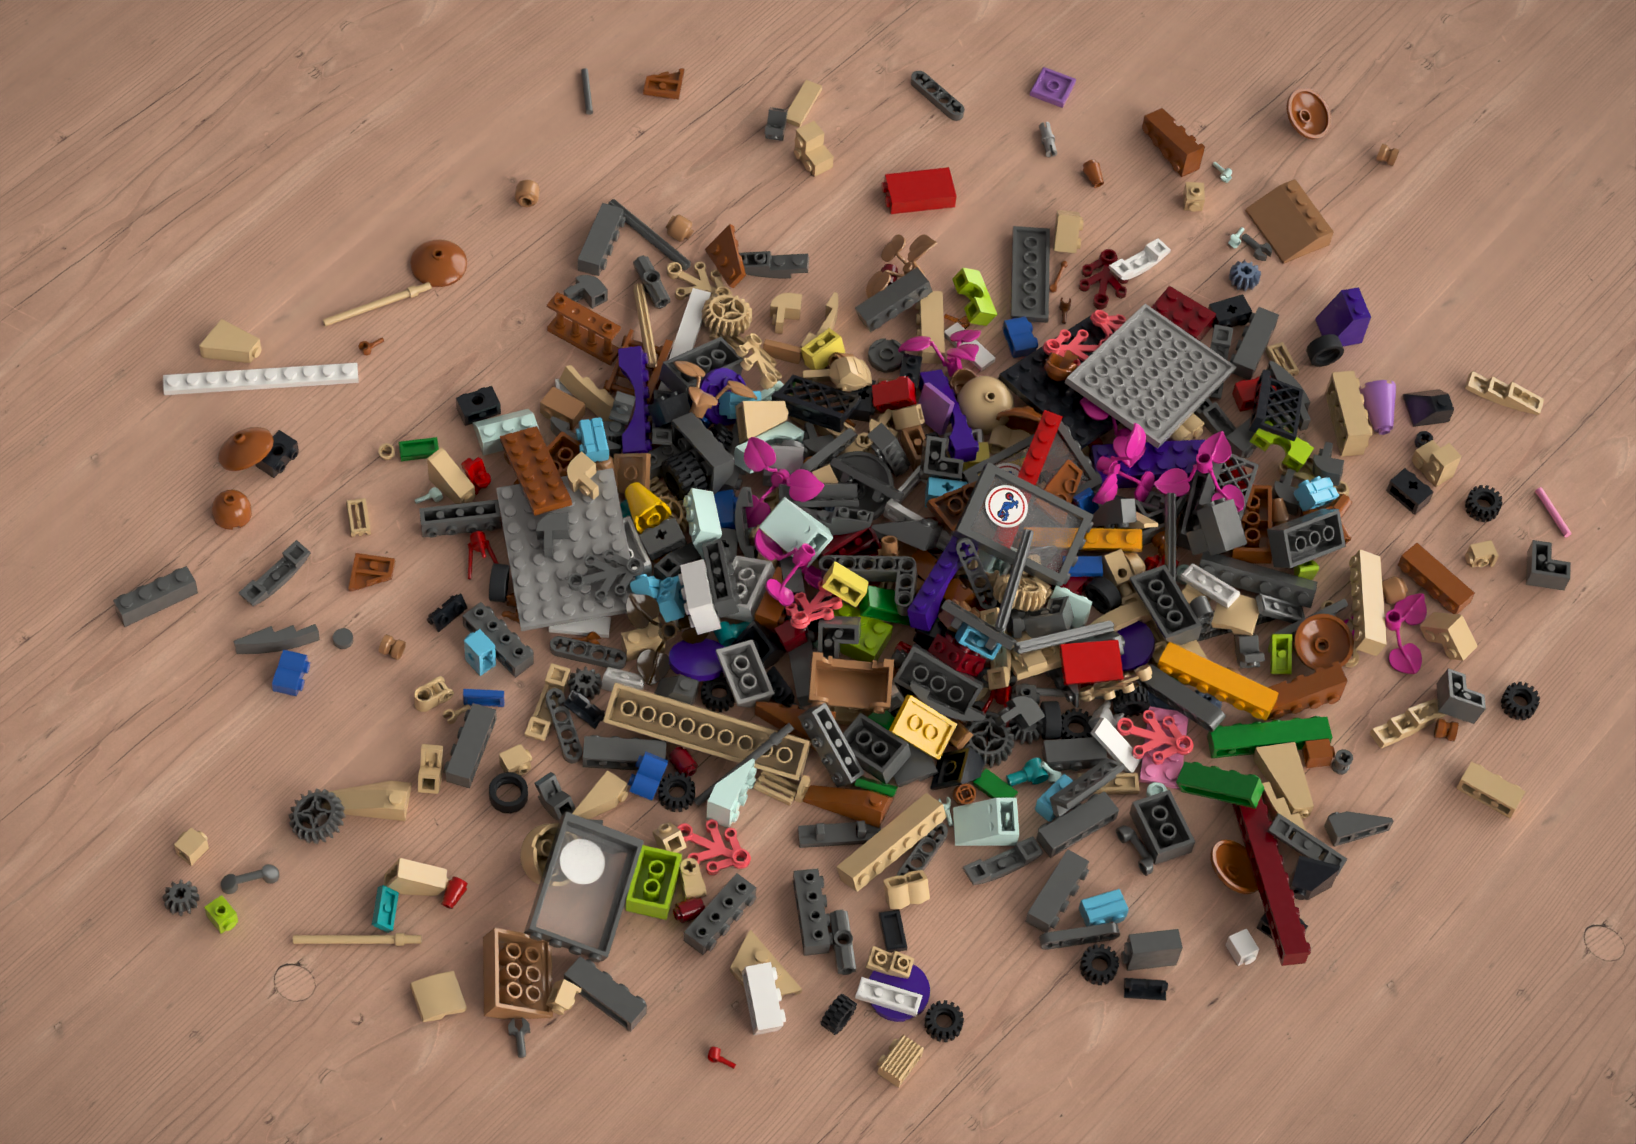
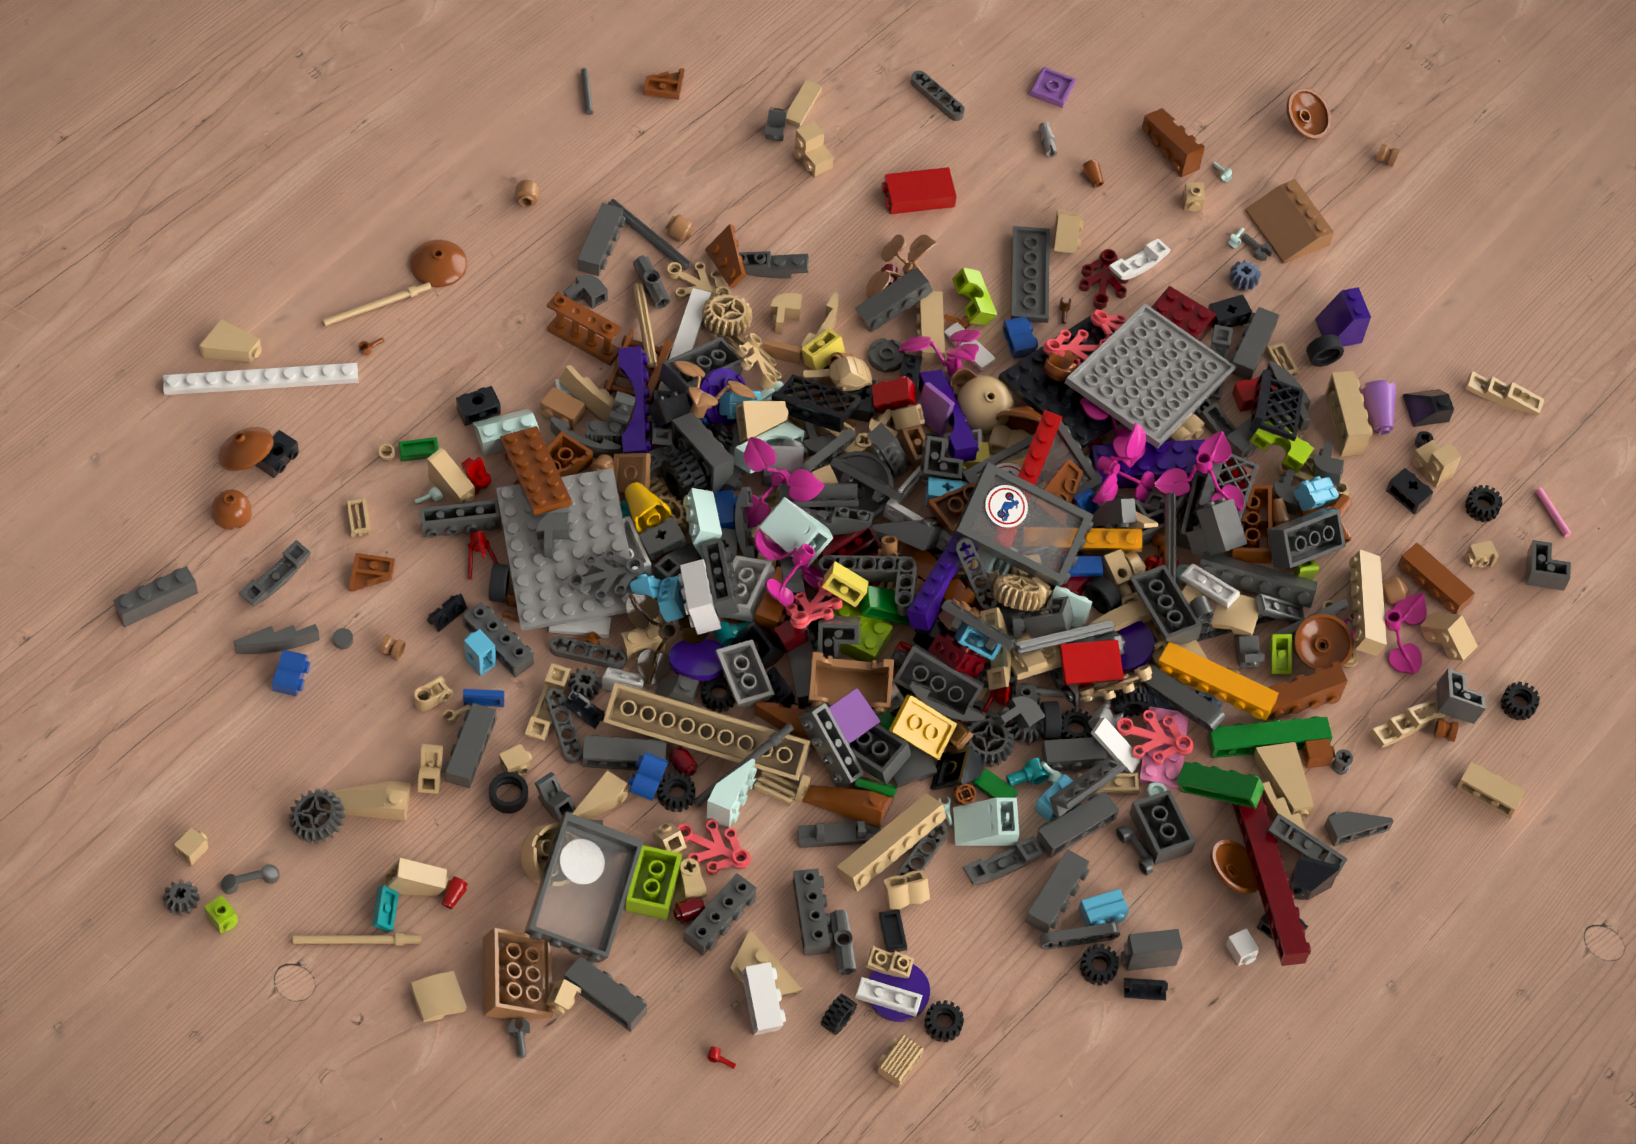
(579, 475): tan brick -> none
(593, 439): medium azure brick -> none
(853, 715): none -> medium lavender tile
(1014, 580): dark grey axle -> none
(1053, 288): dark orange hinge -> none

